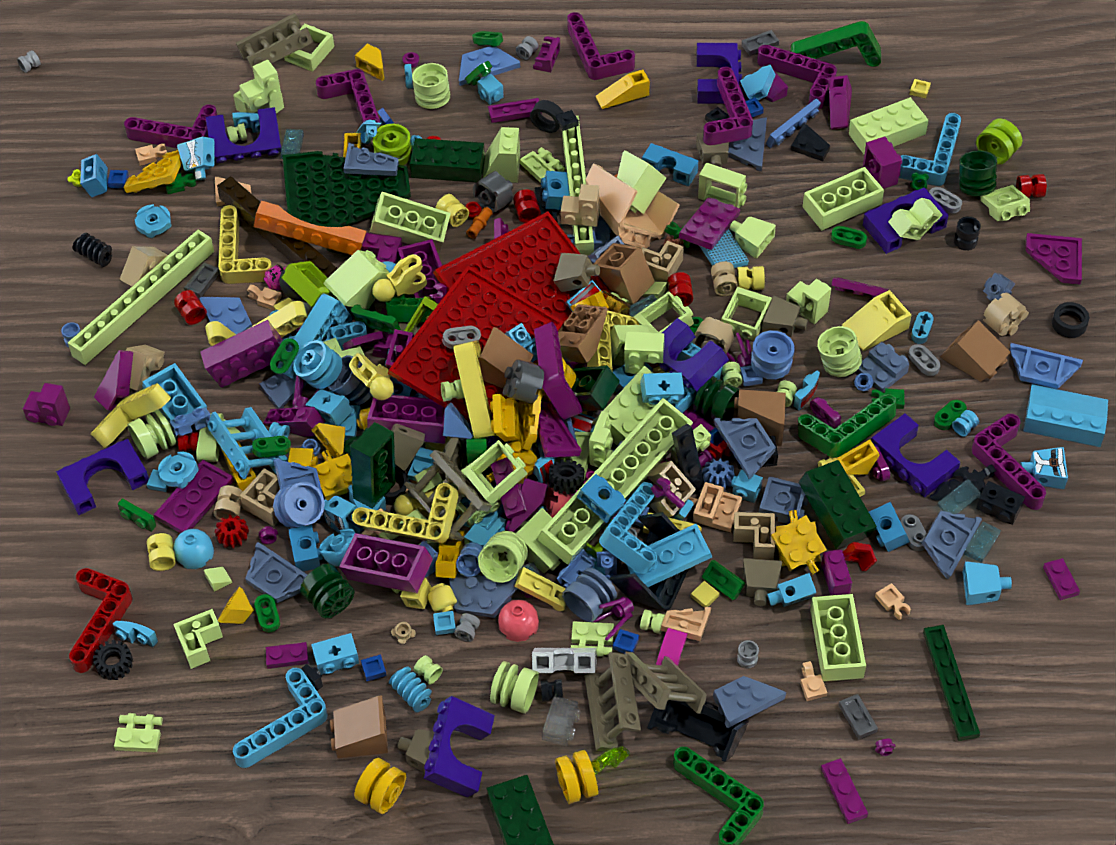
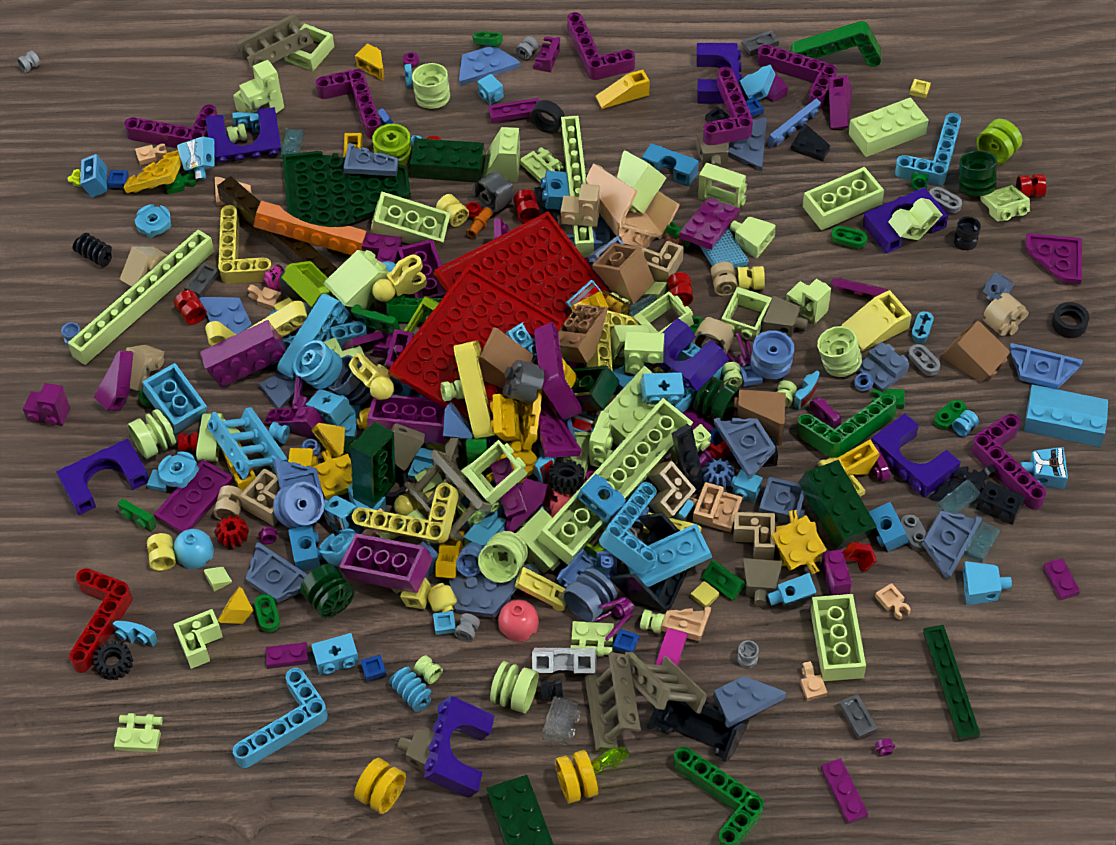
(129, 409): light yellow beam -> none
(183, 423): medium blue hinge -> none
(271, 446): green plate -> none
(284, 356): green plate -> none
(313, 675): black plate -> none
(360, 729): medium nougat slope -> none
(368, 130): medium azure hinge -> none
(403, 627): tan plate -> none
(442, 290): magenta bar -> none
(460, 335): light grey plate -> none
(480, 71): green plate -> none
(567, 120): black plate -> none
(574, 271): dark tan torso -> none
(665, 483): magenta bar -> none
(882, 162): magenta brick -> none

